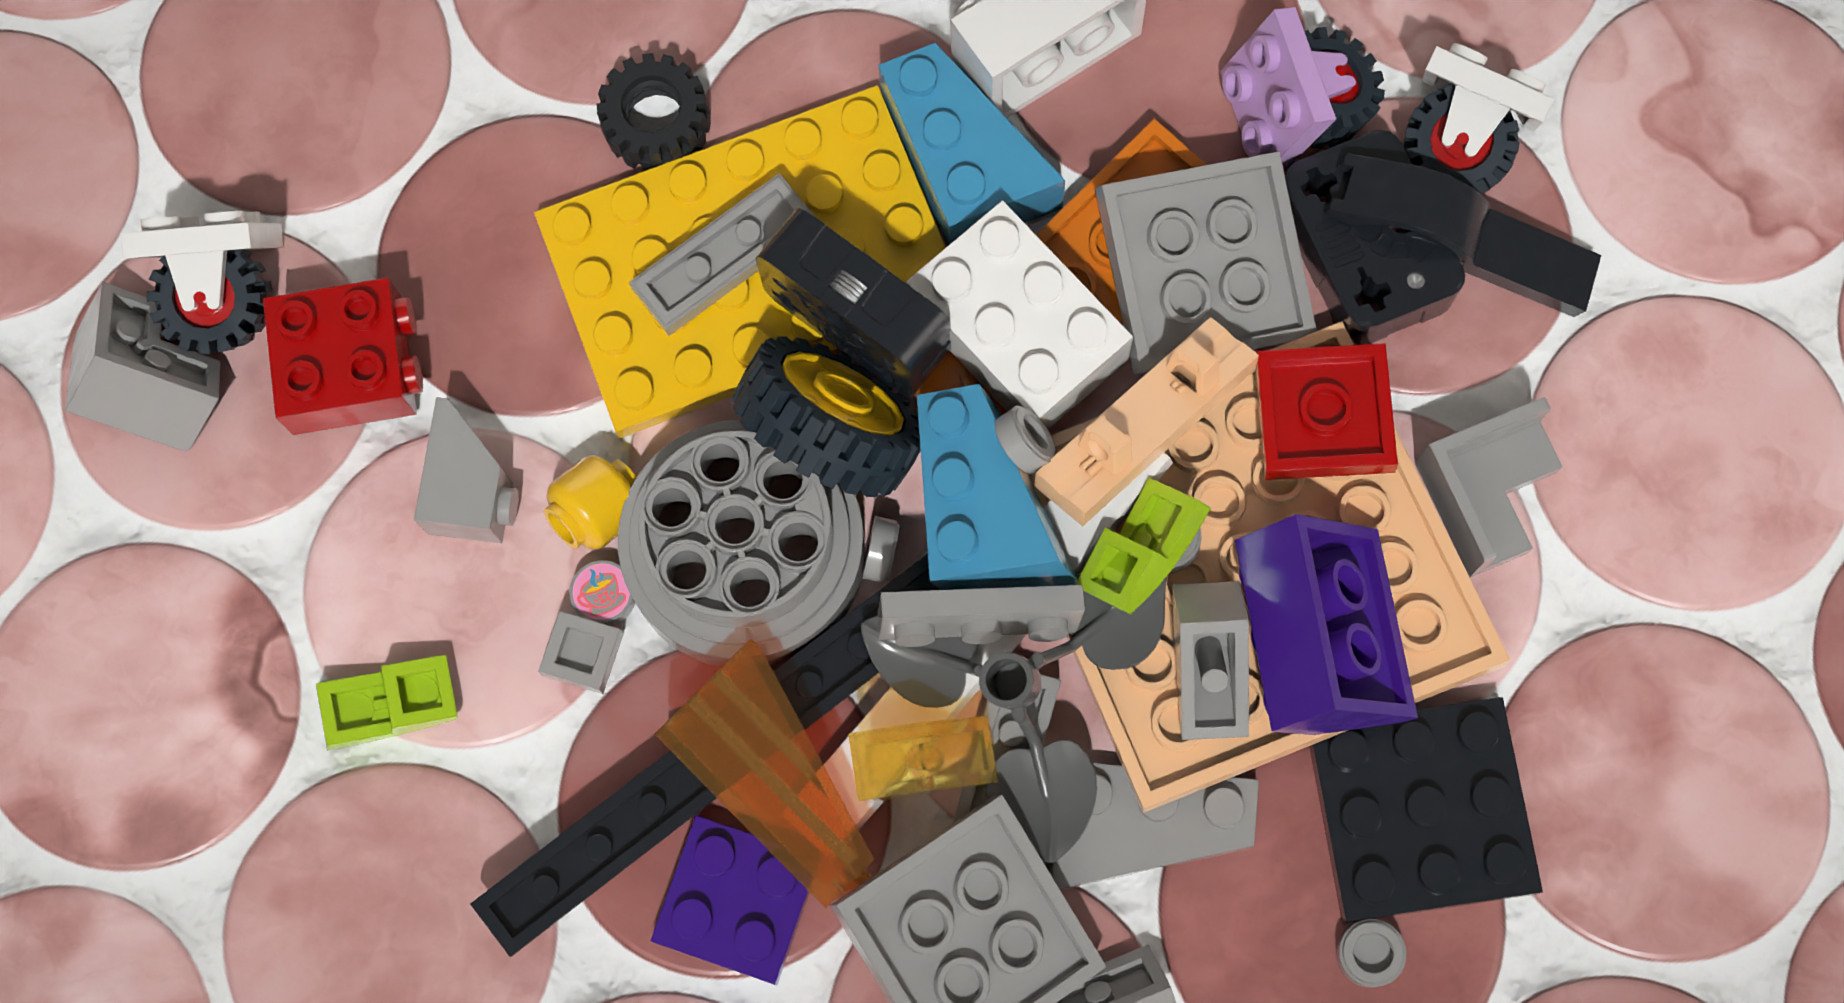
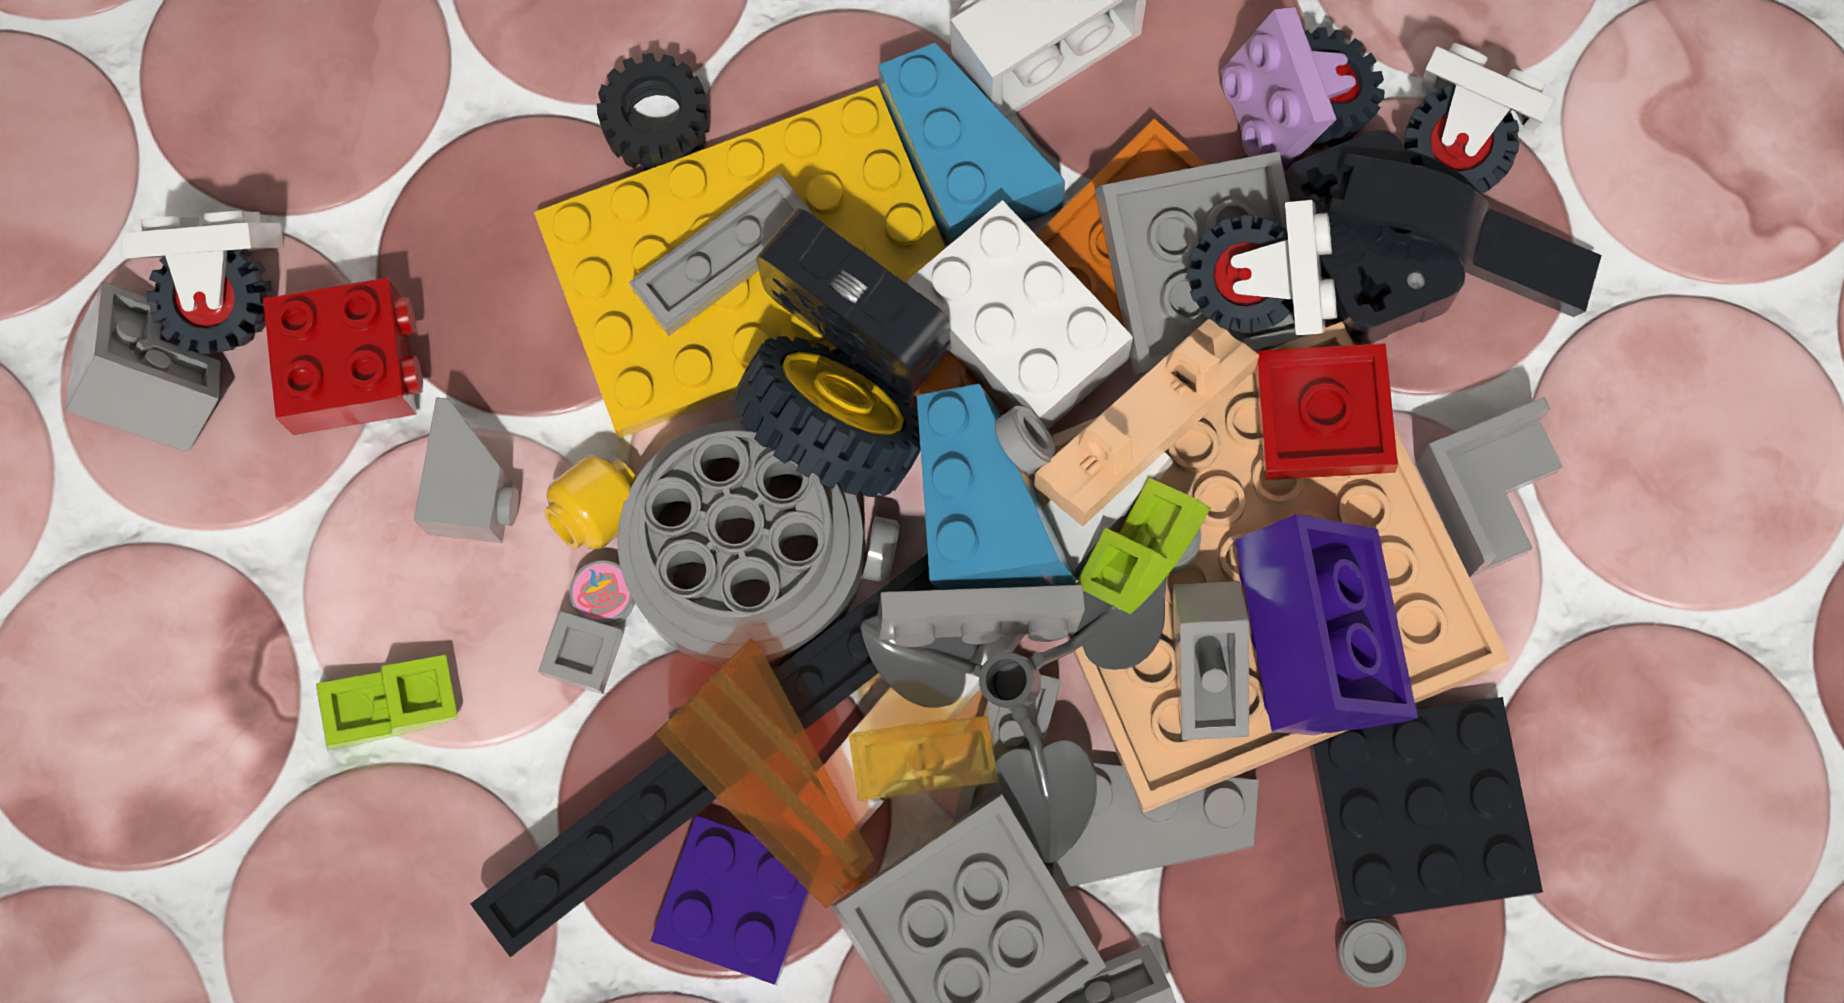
(1256, 272): none -> plate

